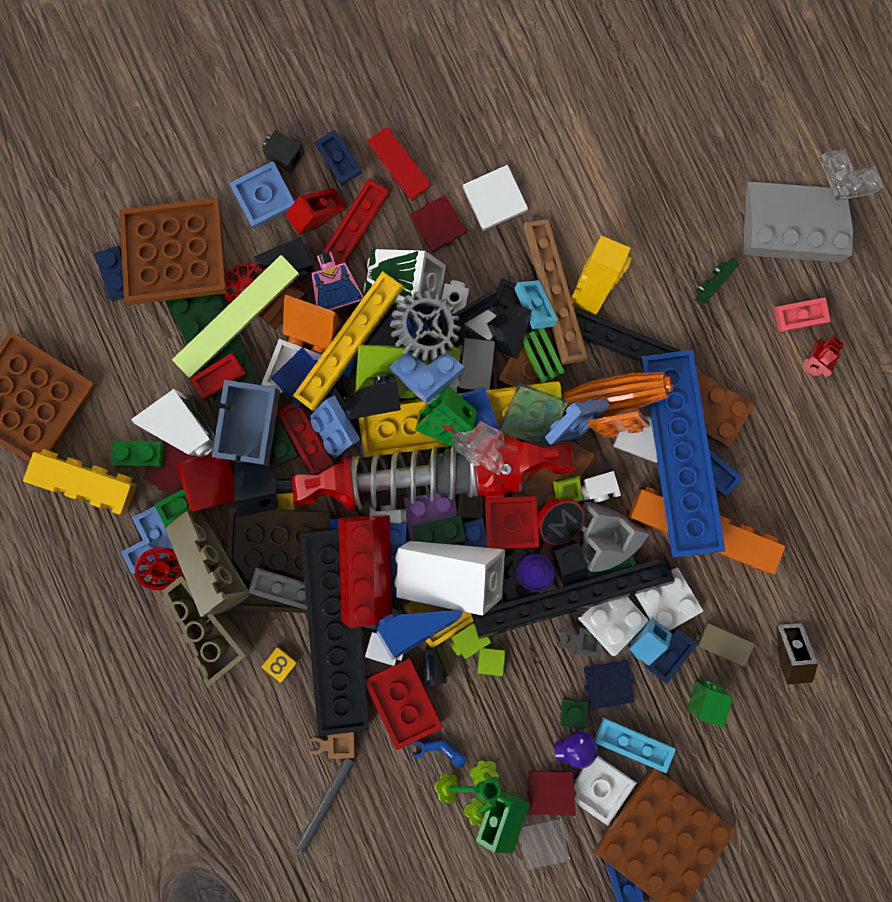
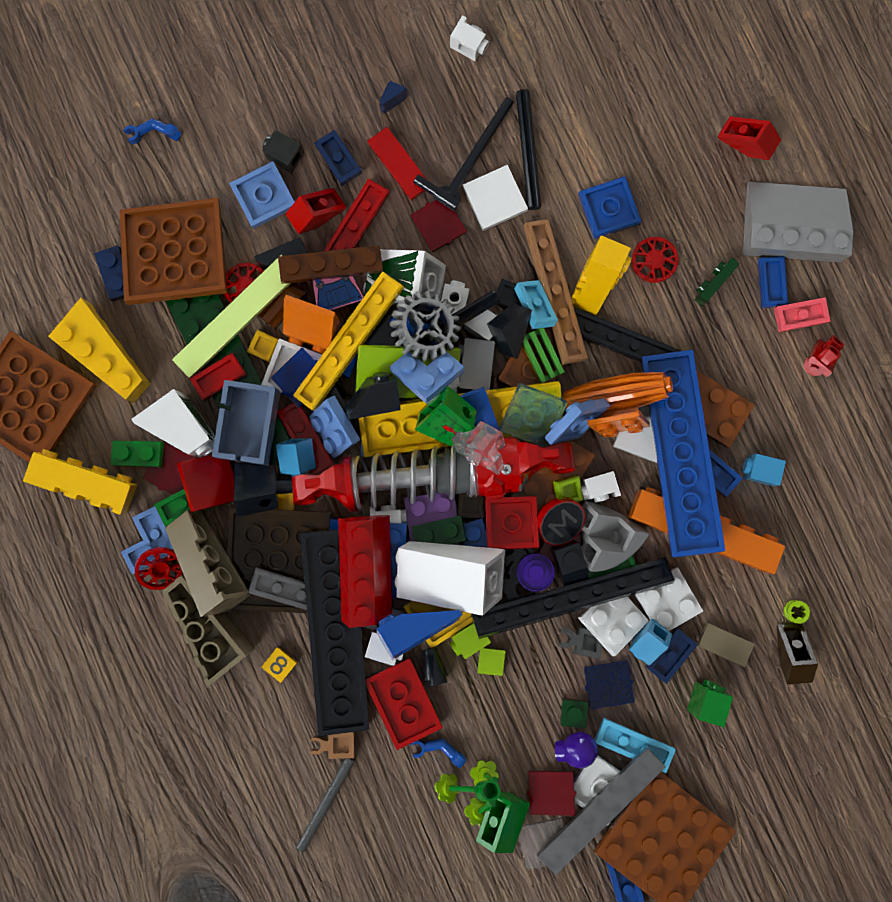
(93, 345): none -> yellow wedge
(168, 129): none -> blue arm
(263, 346): none -> yellow tile
(296, 456): none -> dark azure brick
(330, 264): none -> reddish brown plate
(392, 96): none -> dark blue slope
(448, 195): none -> black bar
(468, 39): none -> white brick
(528, 149): none -> black axle
(601, 810): none -> flat silver tile
(609, 207): none -> blue tile
(655, 259): none -> red wheel
(751, 137): none -> red slope
(763, 469): none -> dark azure brick
(772, 281): none -> blue tile
(804, 609): none -> lime bush
(846, 181): clear plate -> none

